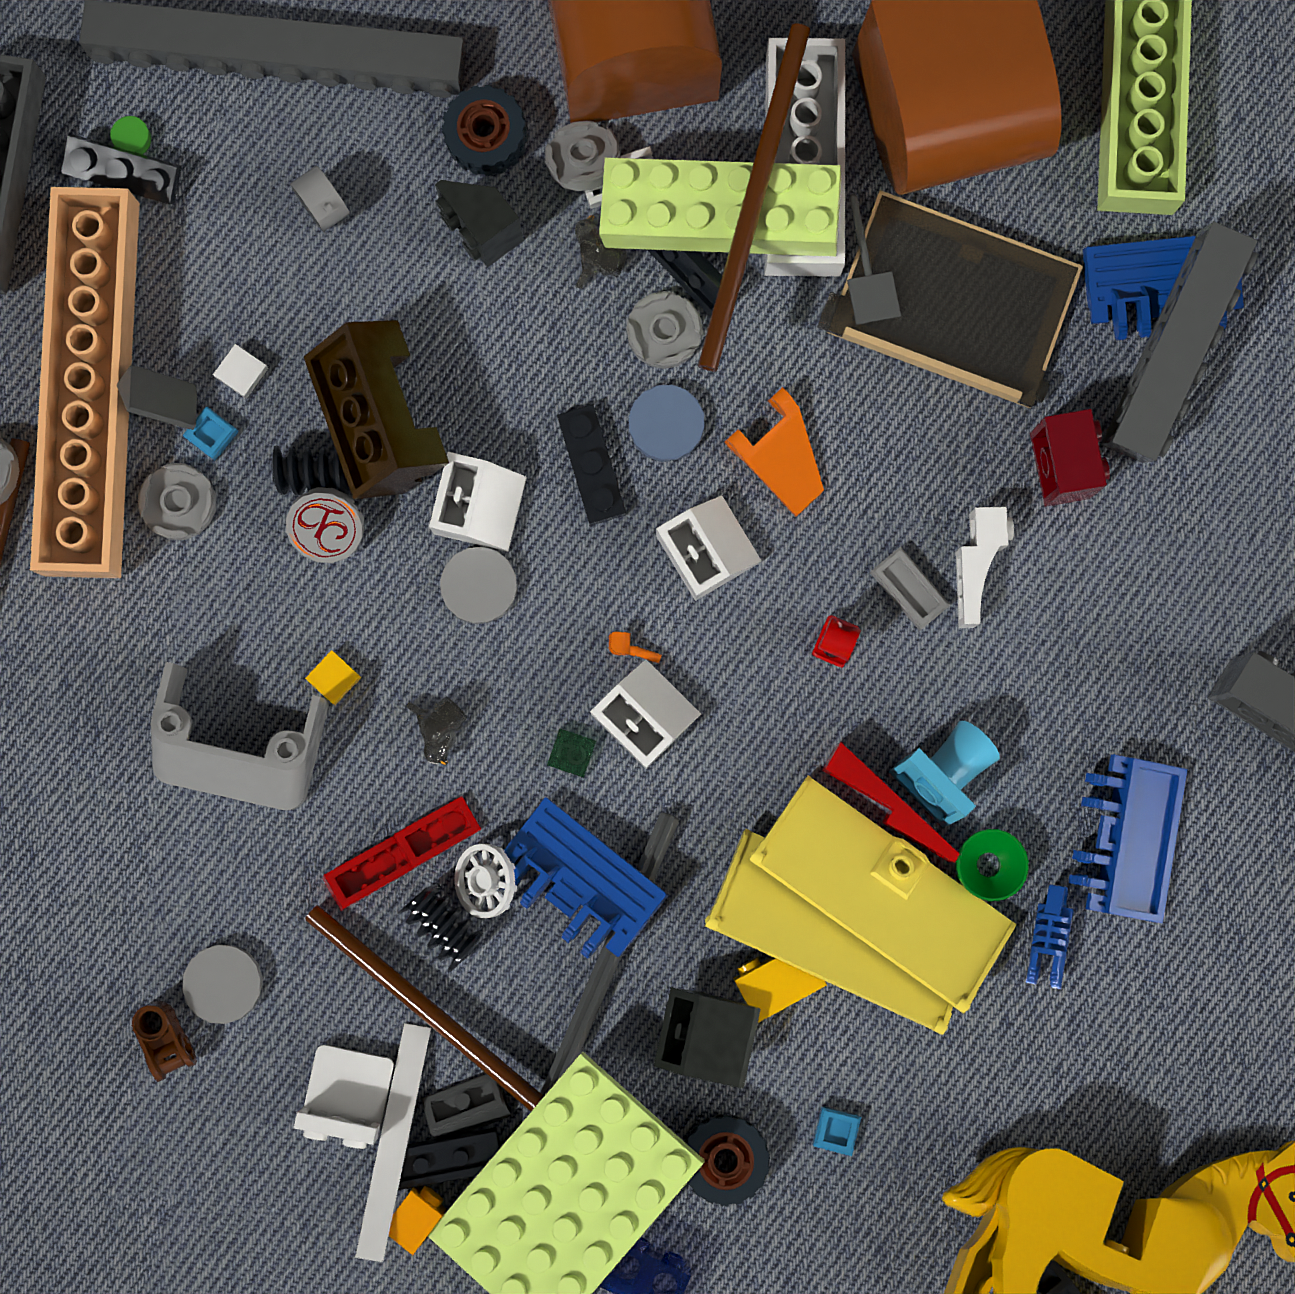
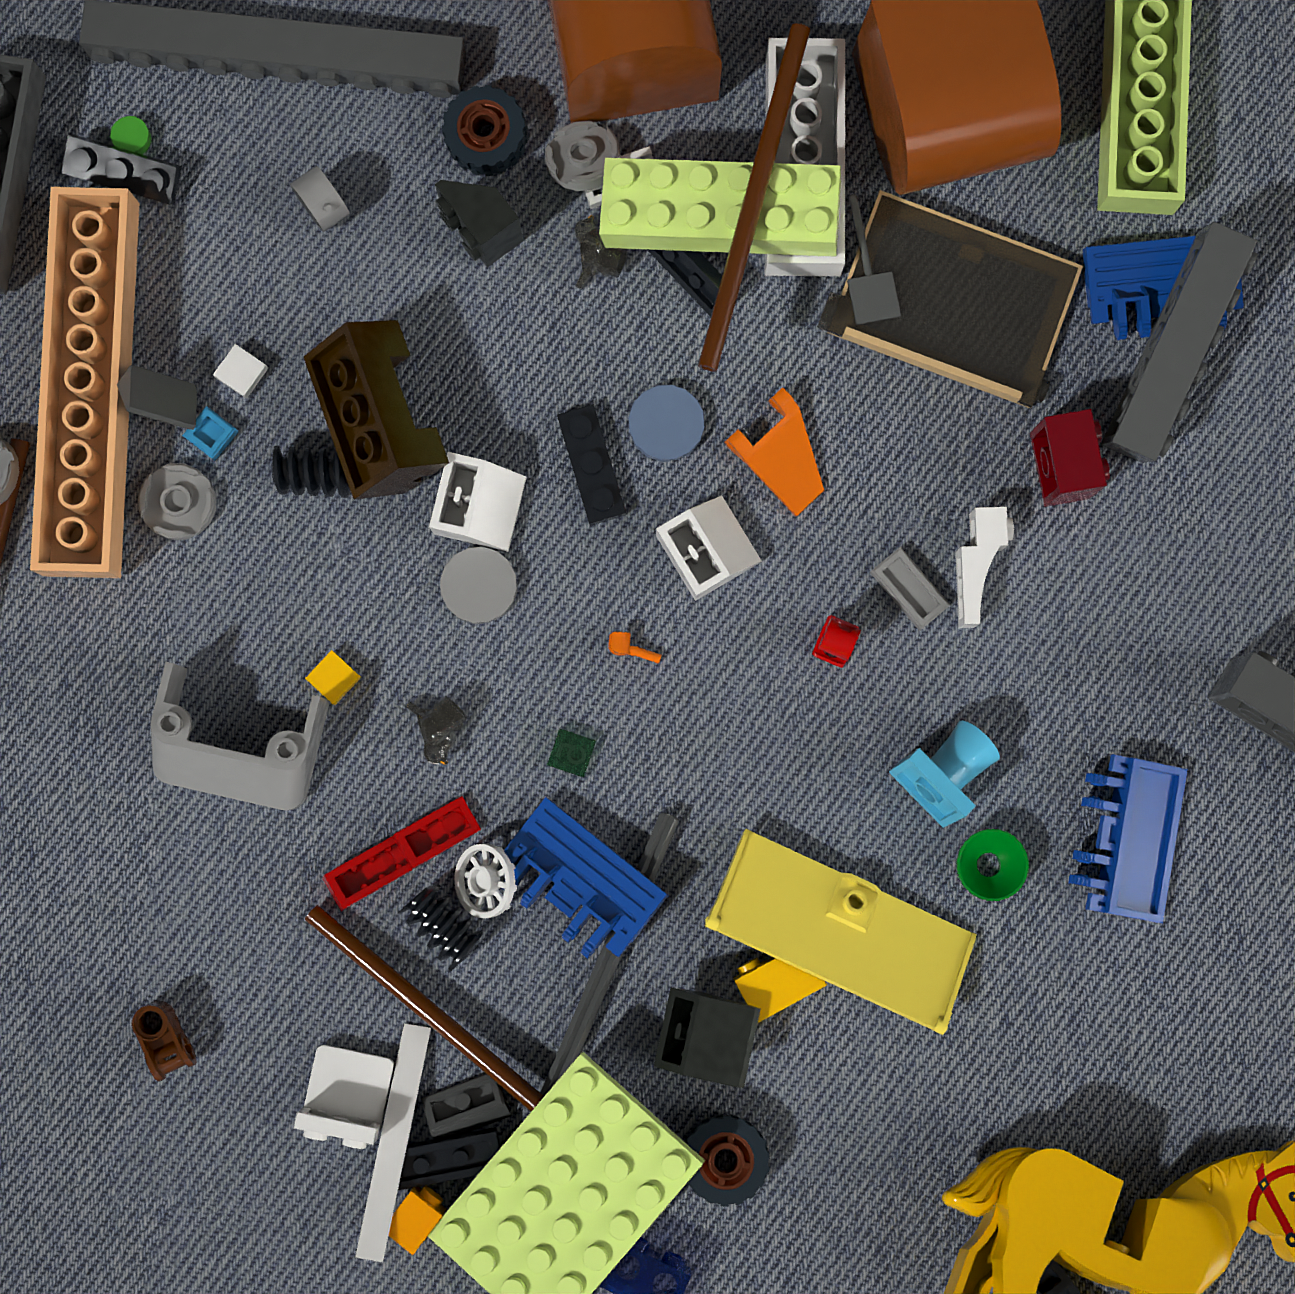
(222, 984): light grey tile -> none
(325, 525): light grey tile -> none
(645, 713): white slope -> none
(664, 330): light grey tile -> none
(836, 1130): dark azure tile -> none
(884, 893): light yellow door -> none
(900, 817): red slope -> none
(1051, 935): blue hinge -> none

